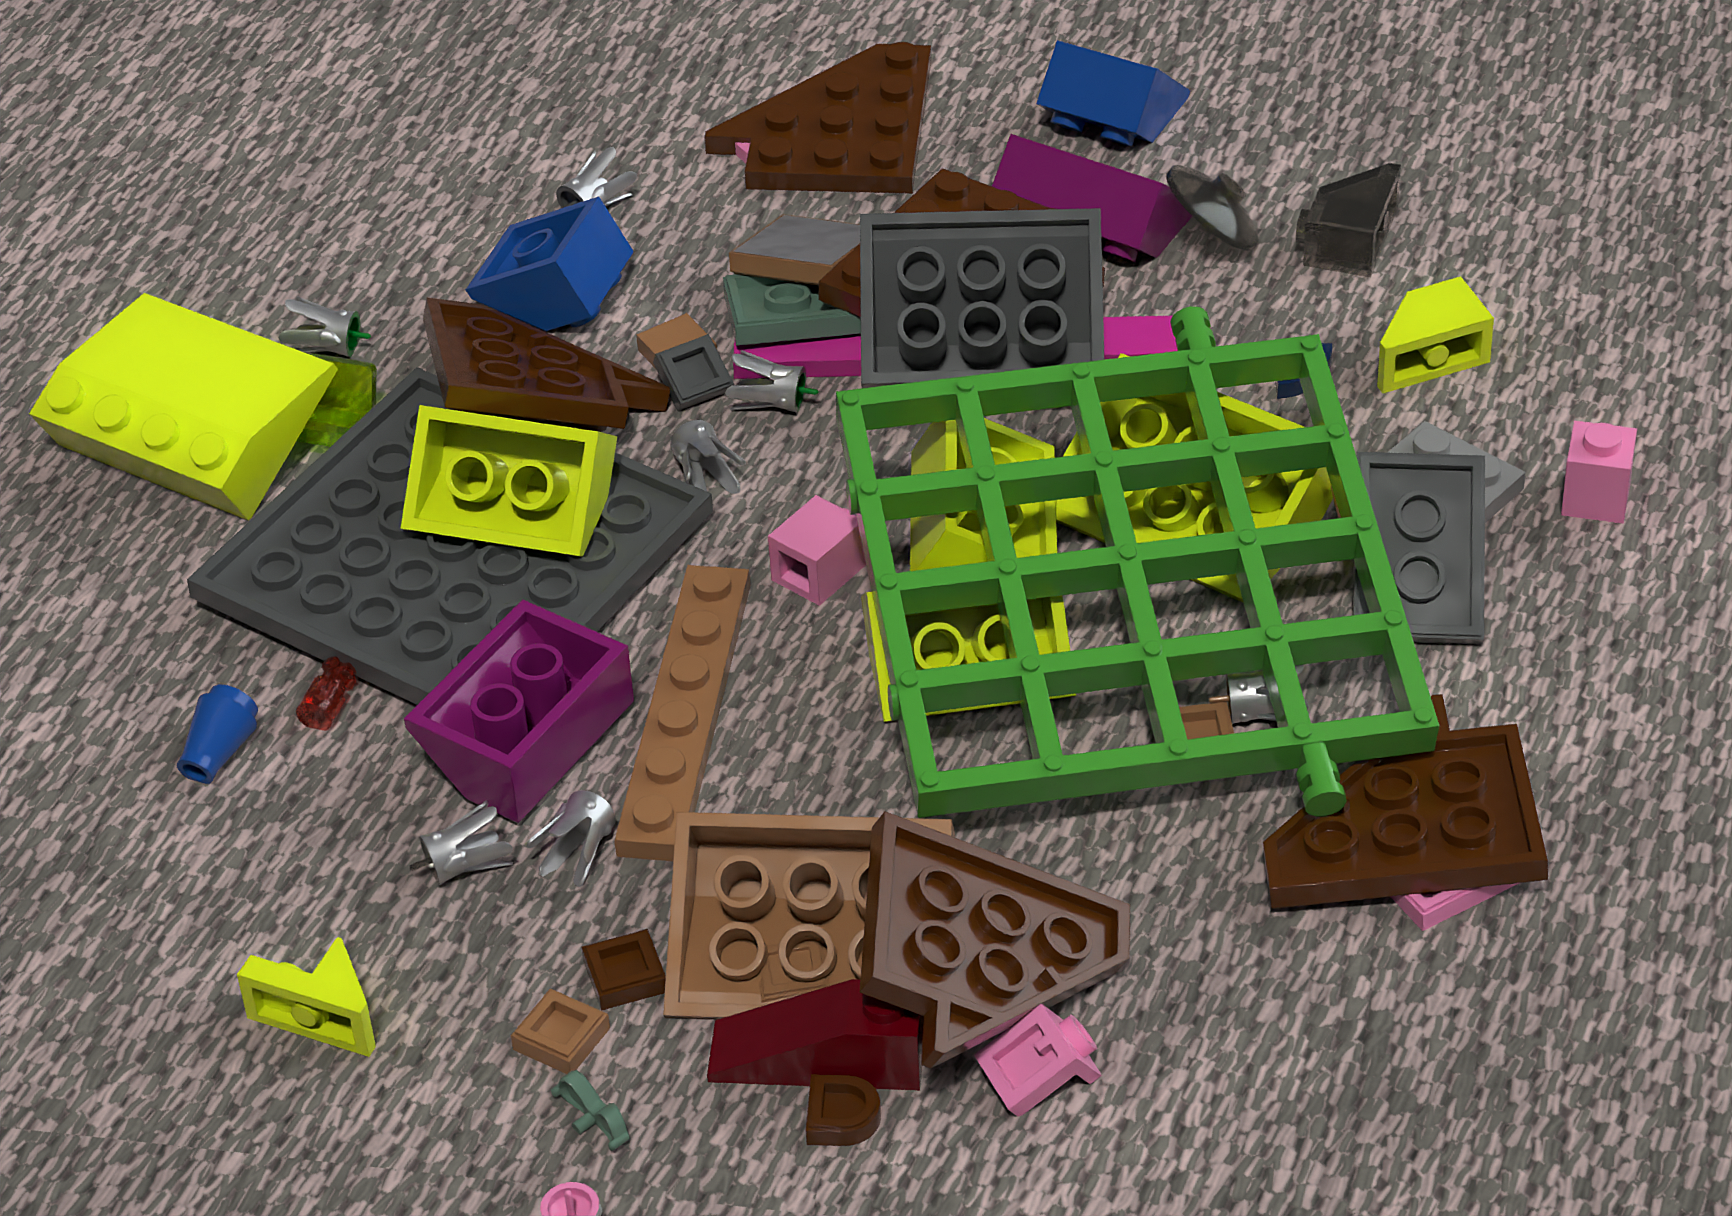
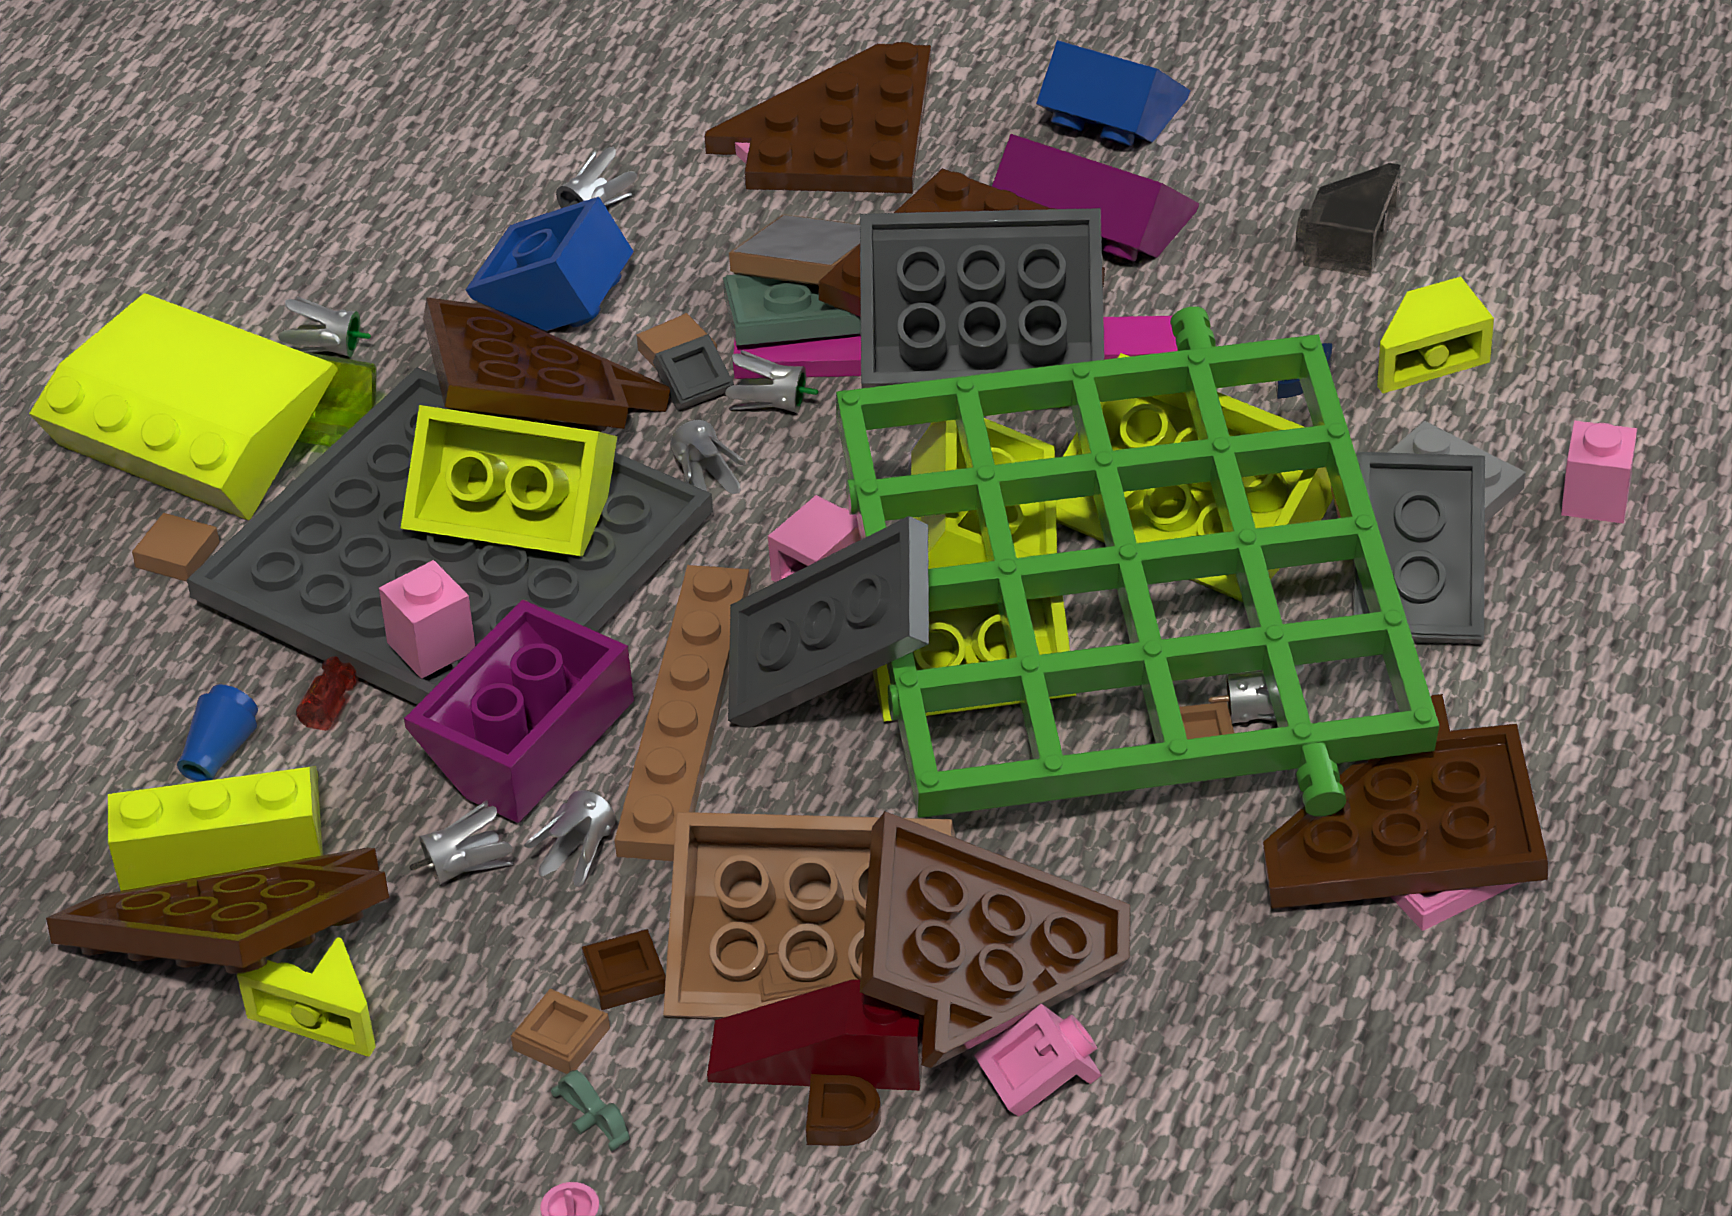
(175, 547): none -> medium nougat tile
(213, 826): none -> neon yellow slope
(227, 915): none -> reddish brown wing
(427, 619): none -> bright pink brick
(829, 623): none -> dark grey plate
(1214, 205): clear smoke dish -> none

